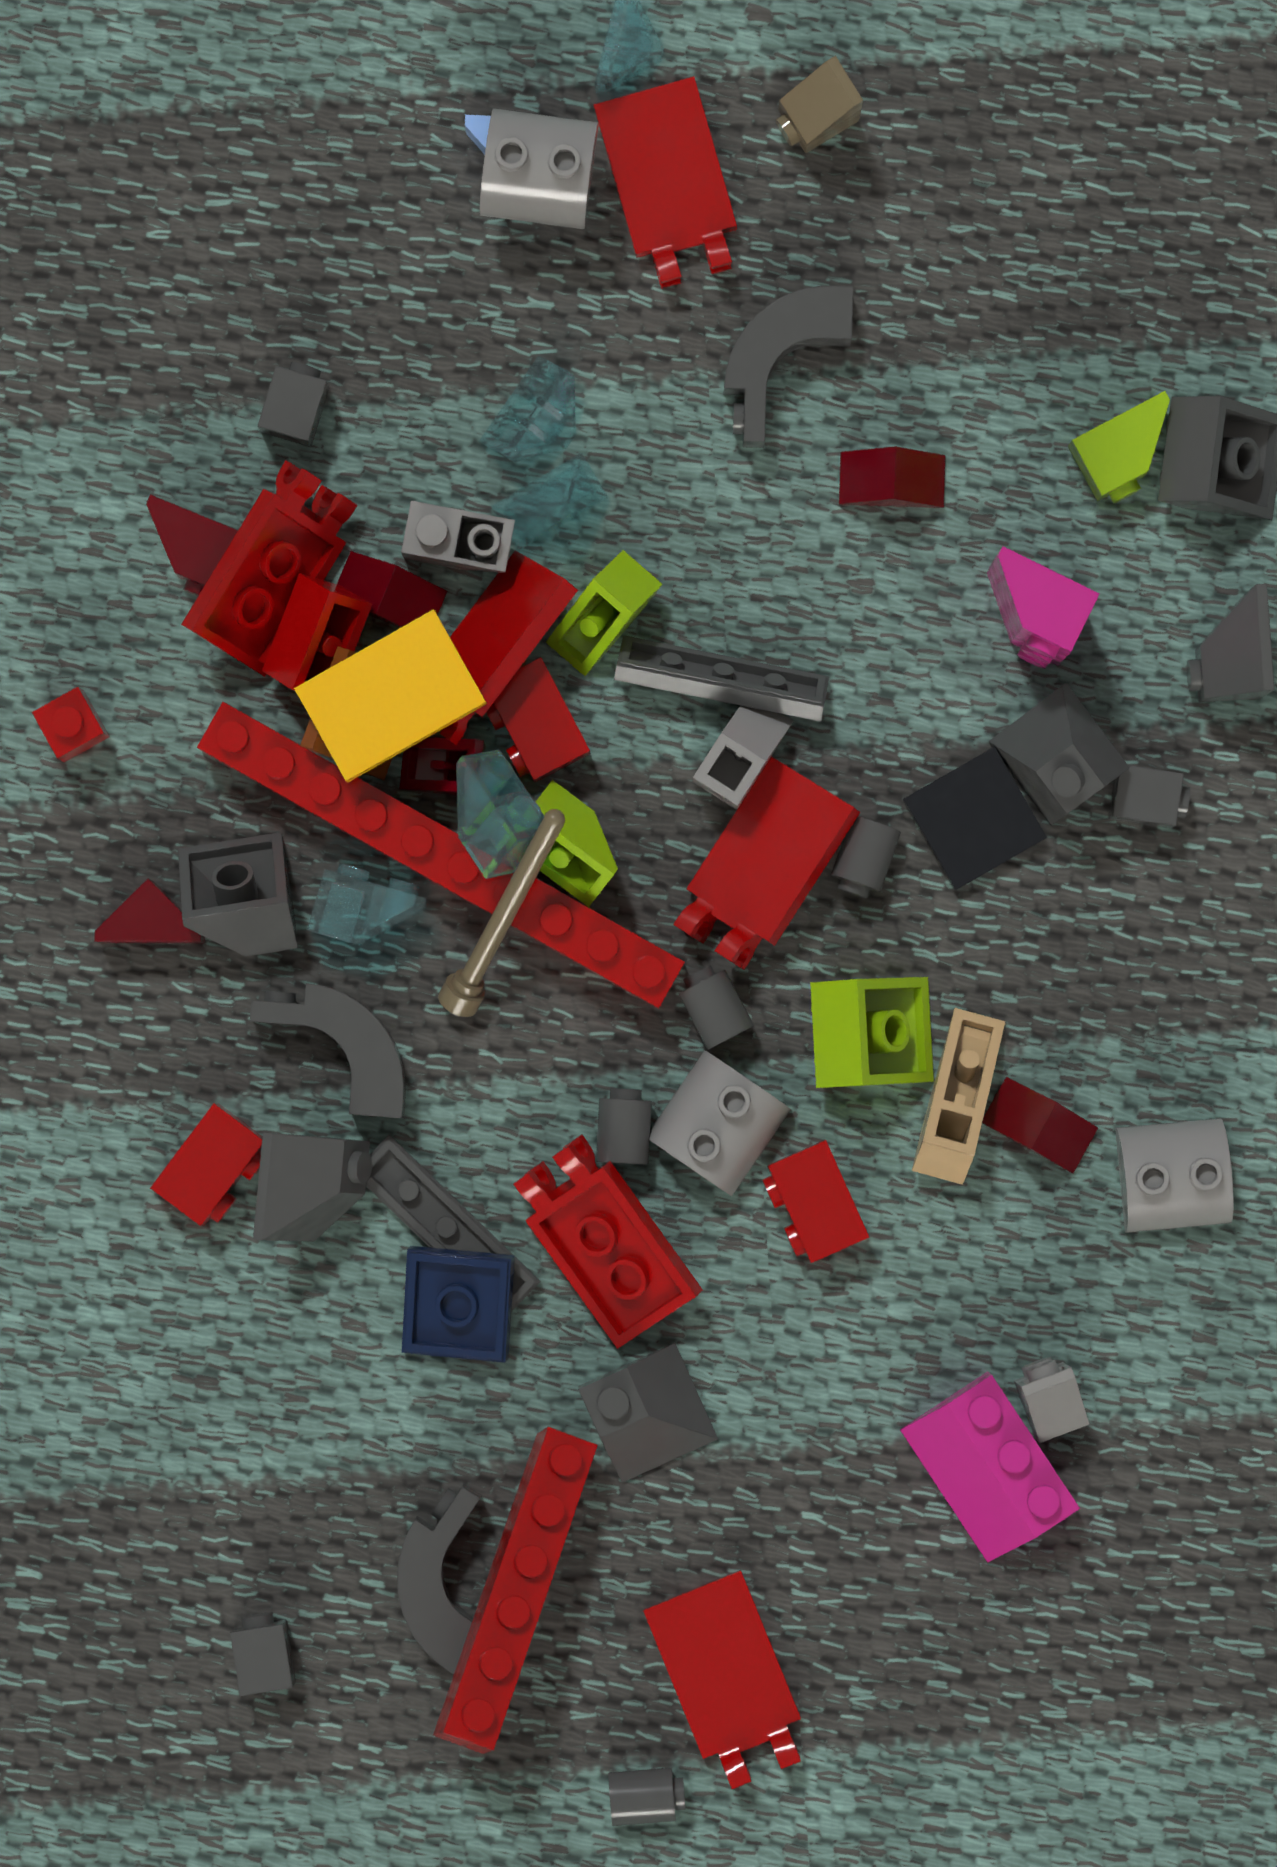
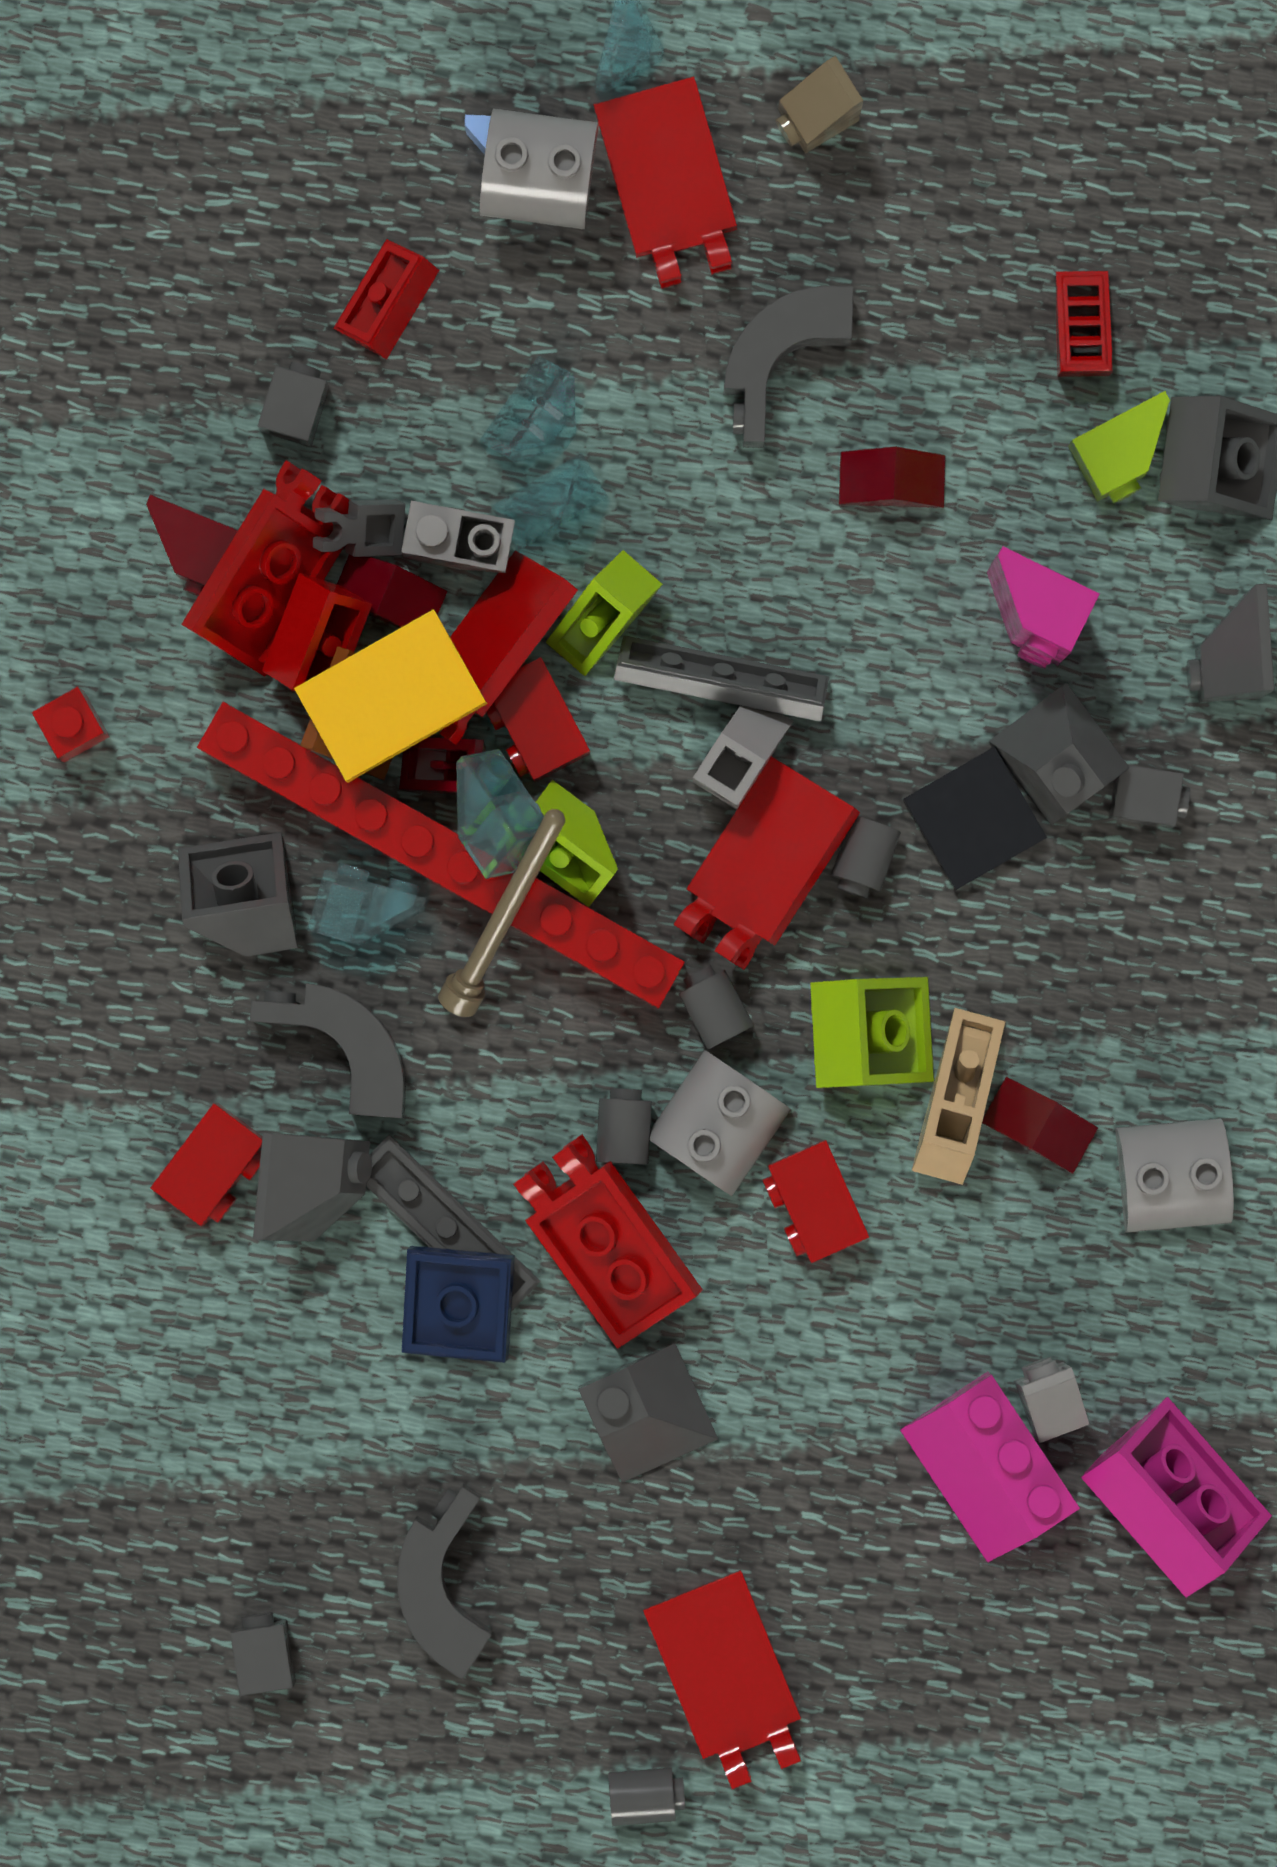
(146, 918): dark red slope -> none
(366, 530): none -> dark grey plate
(386, 298): none -> red slope
(515, 1590): red brick -> none
(1083, 365): none -> red slope
(1177, 1498): none -> dark pink slope

